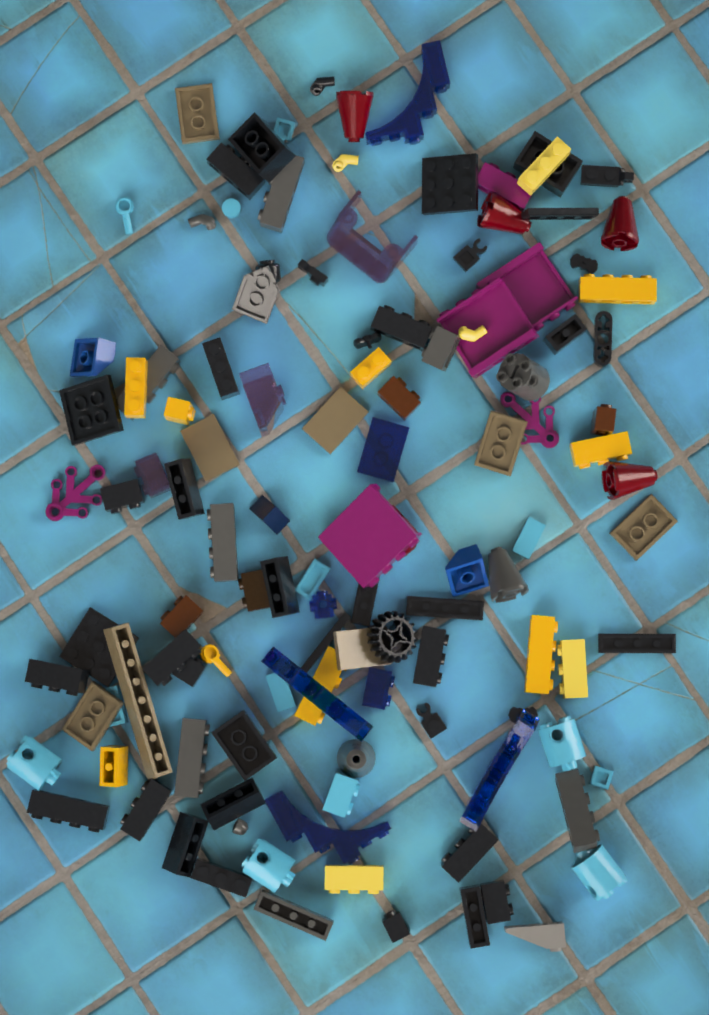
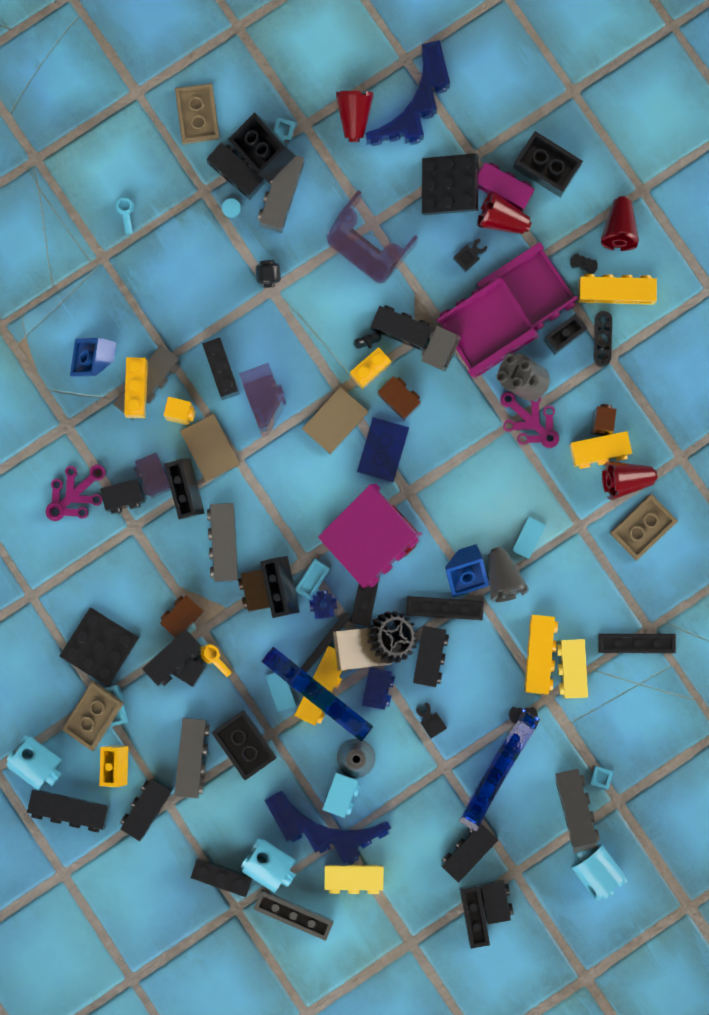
(57, 677): black brick -> none
(91, 410): black plate -> none
(137, 700): dark tan brick -> none
(185, 844): black brick -> none
(203, 219): dark grey arm -> none
(232, 803): black brick -> none
(240, 827): dark grey hinge -> none
(257, 294): tile -> none
(269, 514): dark blue slope -> none
(315, 275): black plate -> none
(320, 83): black arm -> none
(343, 160): light yellow arm -> none
(395, 926): black brick -> none
(471, 335): light yellow arm -> none
(500, 443): dark tan tile -> none
(544, 166): light yellow brick -> none
(546, 935): light grey slope -> none
(559, 213): black tile -> none
(562, 750): medium azure cylinder -> none
(604, 176): black hinge -> none

